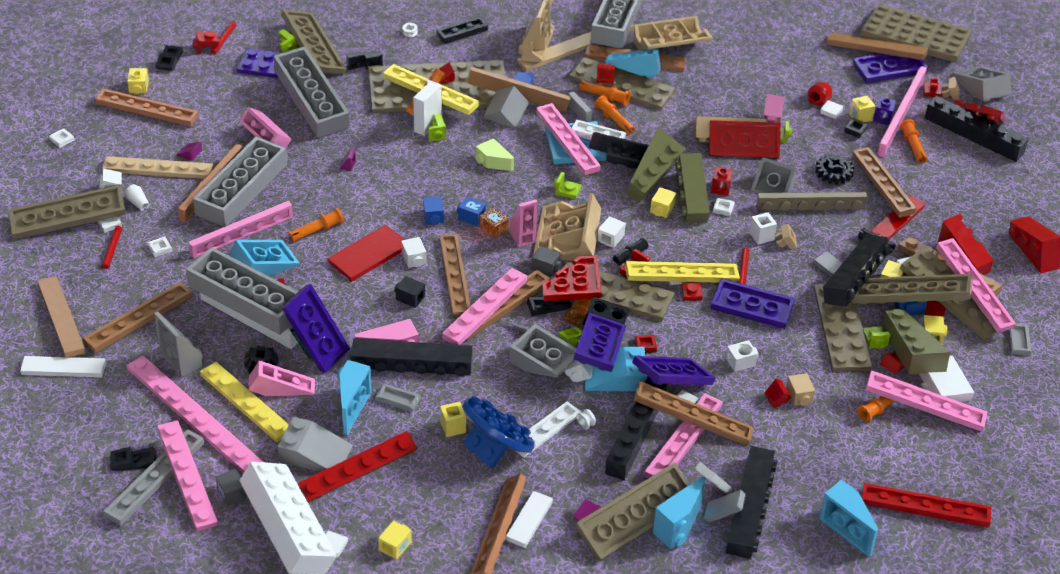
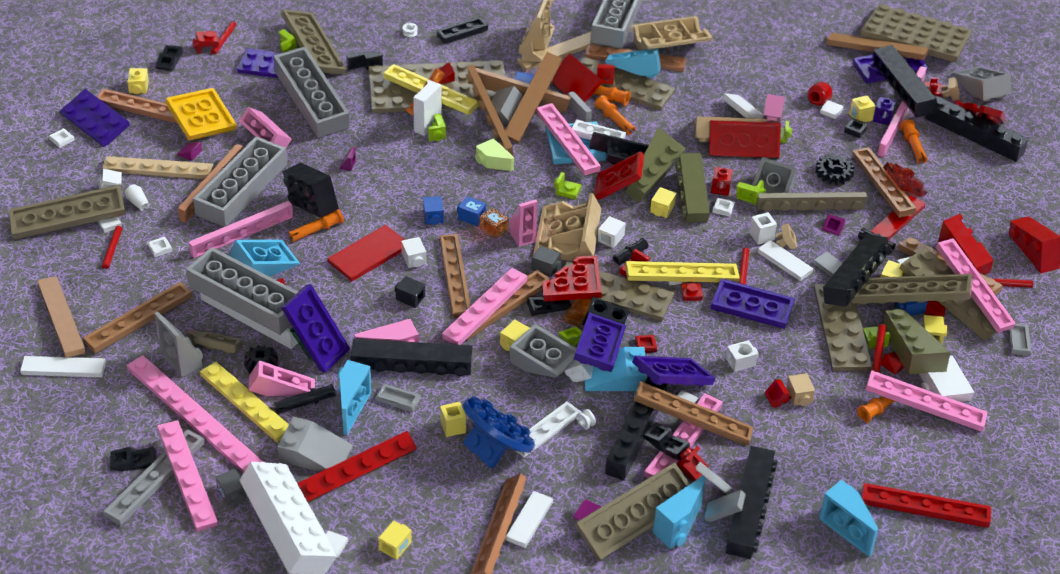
(94, 118): none -> dark purple plate
(200, 114): none -> yellow plate
(215, 341): none -> dark tan hinge
(306, 398): none -> black pin
(310, 189): none -> black brick
(486, 104): none -> medium nougat plate
(512, 333): none -> light yellow brick
(533, 97): none -> medium nougat tile
(576, 77): none -> red tile
(619, 175): none -> red tile
(663, 439): none -> black slope
(689, 461): none -> red bracket
(742, 106): none -> white tile
(749, 192): none -> lime bracket
(785, 260): none -> white tile
(834, 224): none -> magenta slope
(879, 348): none -> red bar
(904, 81): none -> black brick
(905, 179): none -> clear red plate
(1014, 282): none -> red bar

